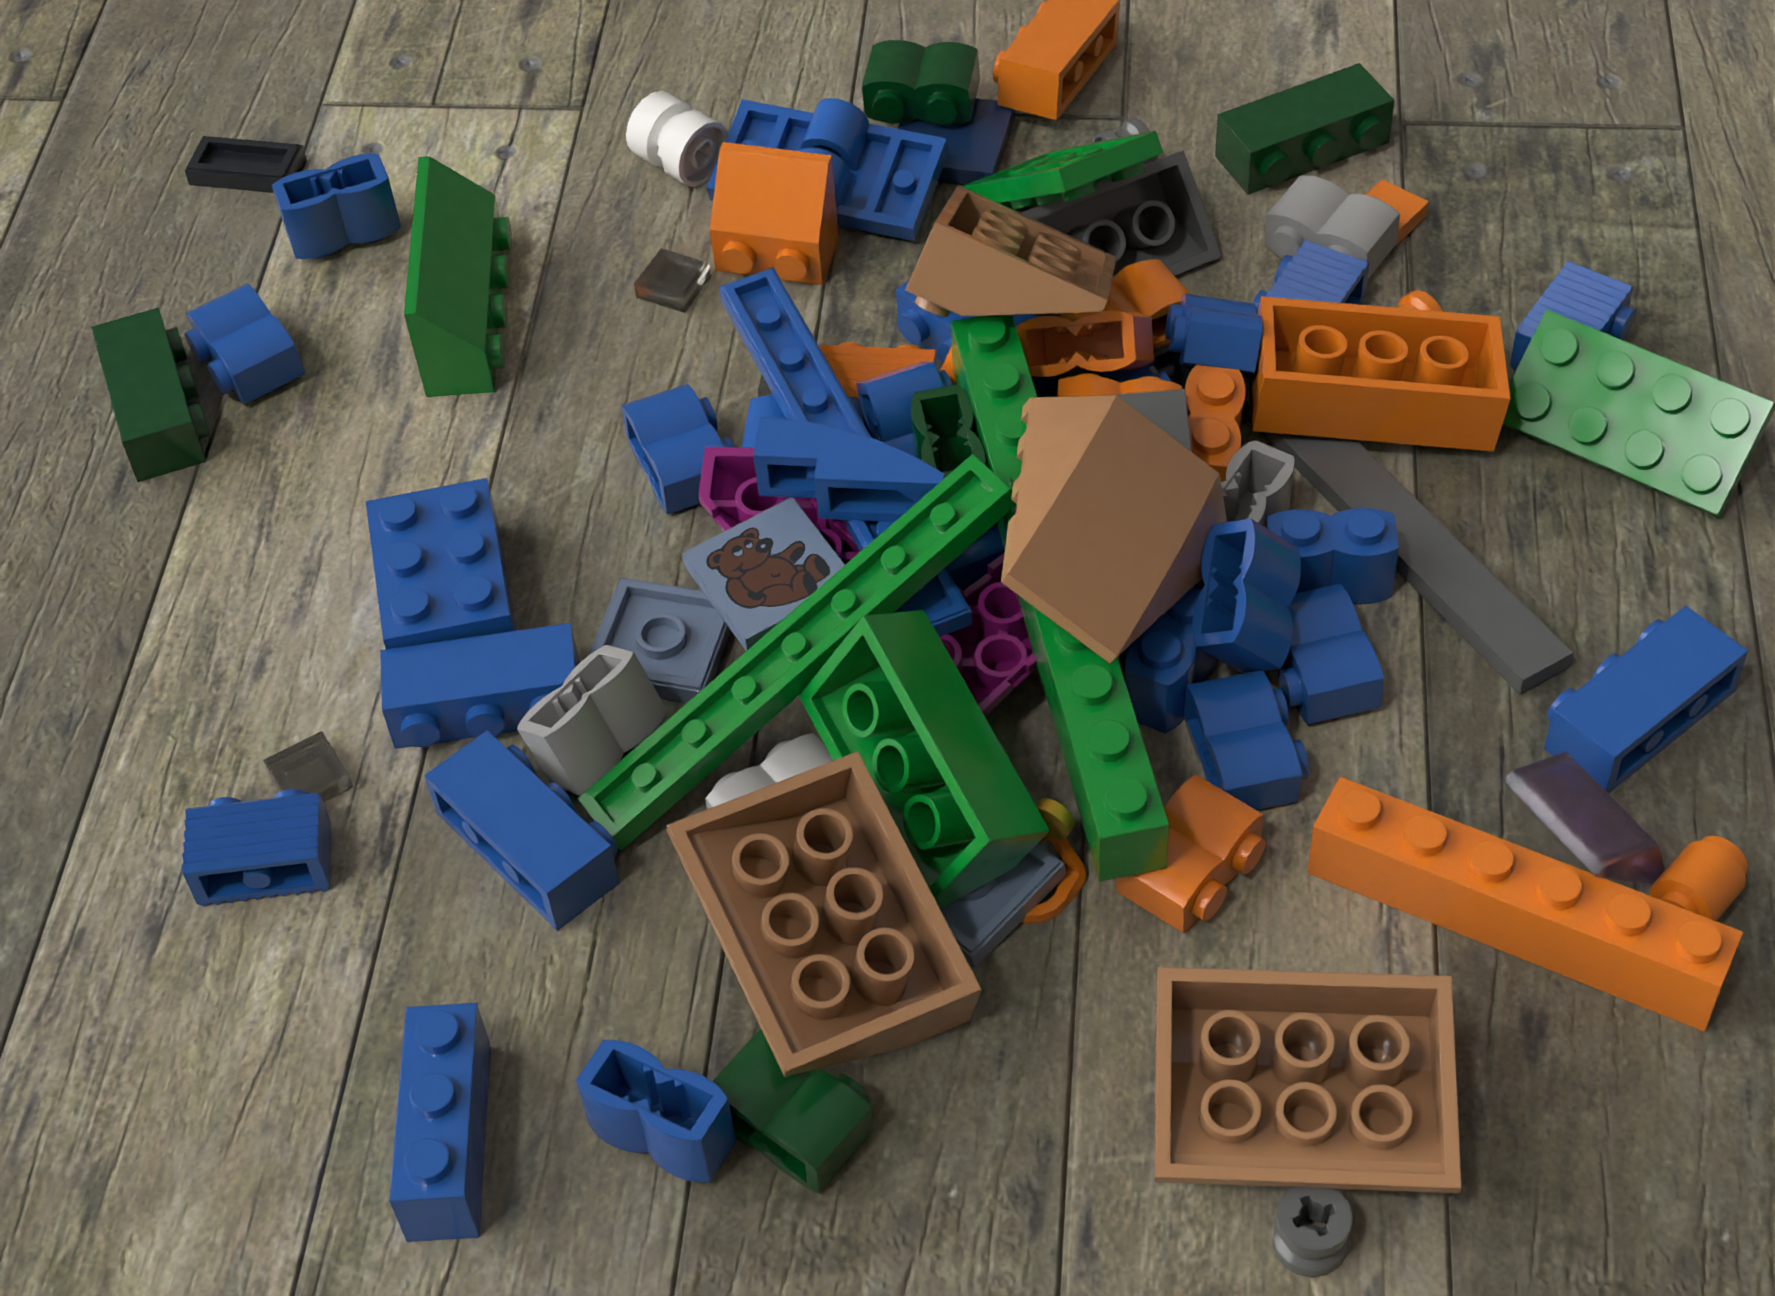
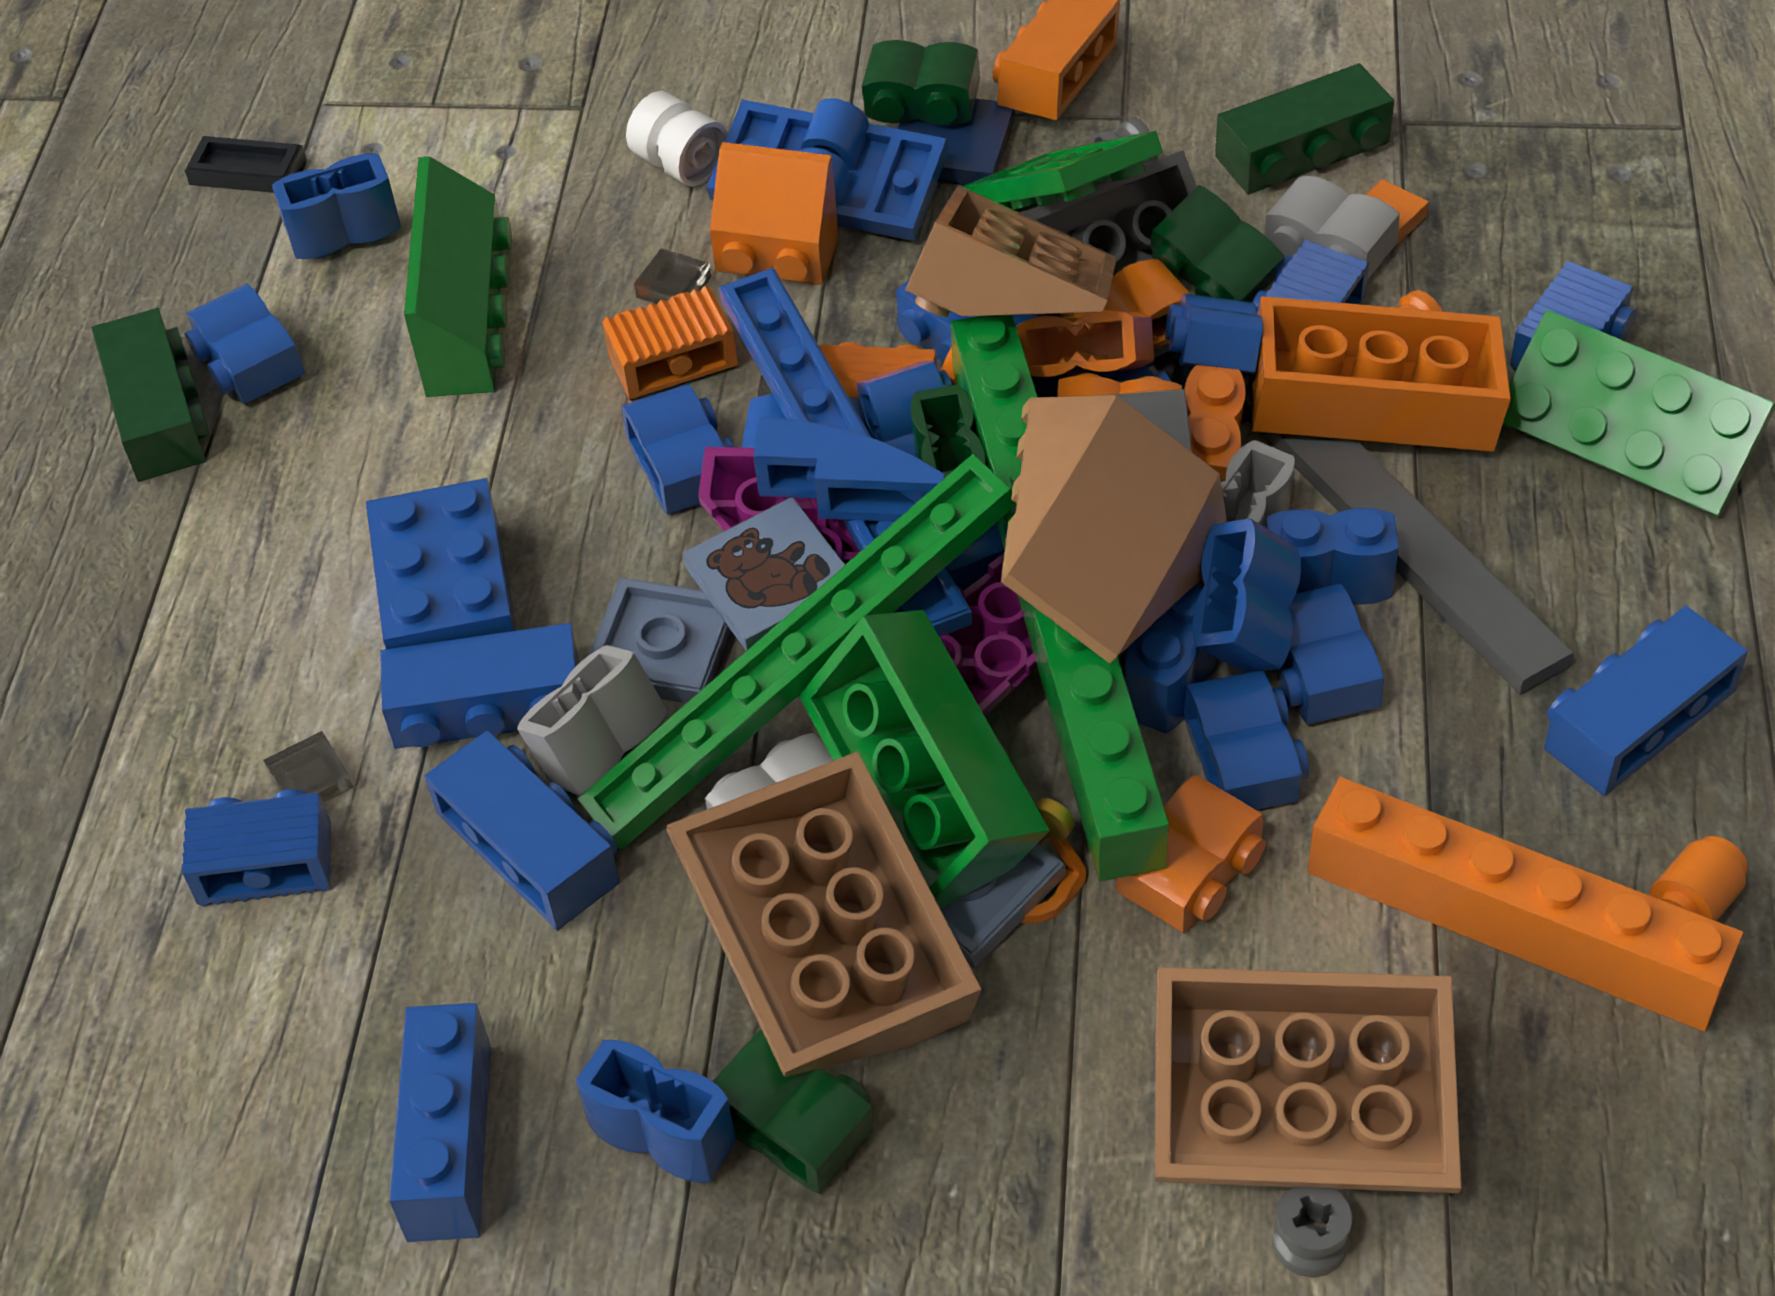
(669, 342): none -> orange brick
(1215, 249): none -> dark green brick
(1587, 820): clear purple slope -> none

